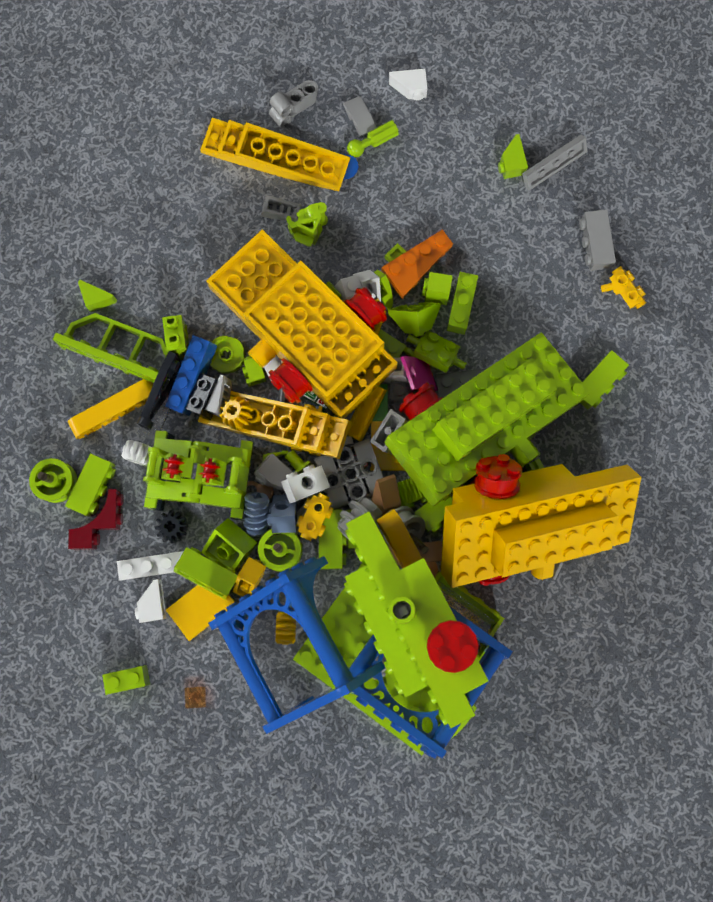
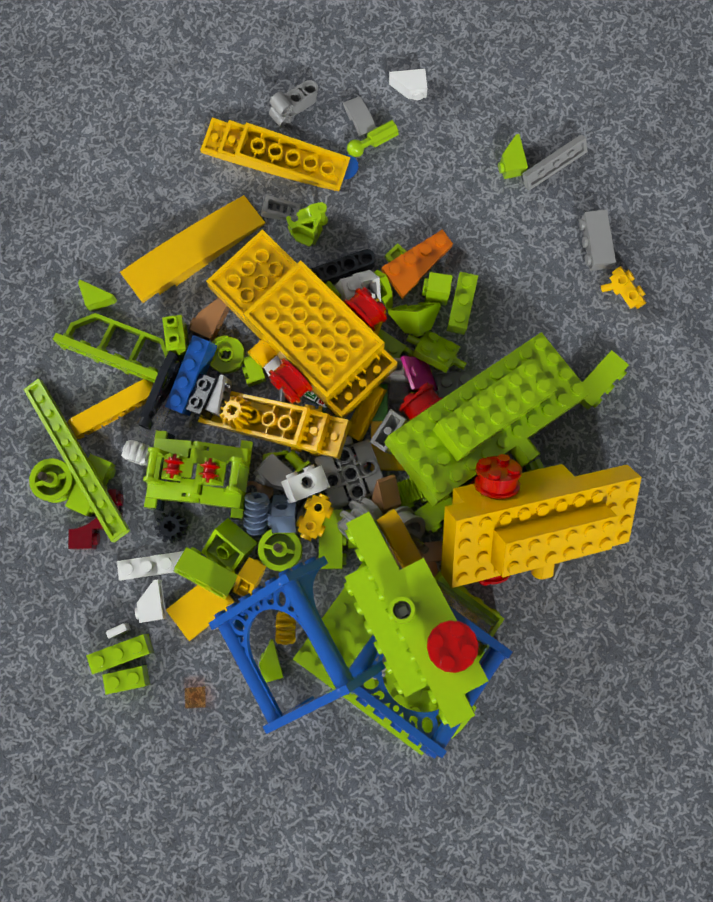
(77, 461): none -> lime plate
(118, 630): none -> white tile
(120, 653): none -> lime brick
(192, 249): none -> yellow slope
(209, 320): none -> medium nougat slope
(270, 664): none -> lime slope
(339, 266): none -> black beam

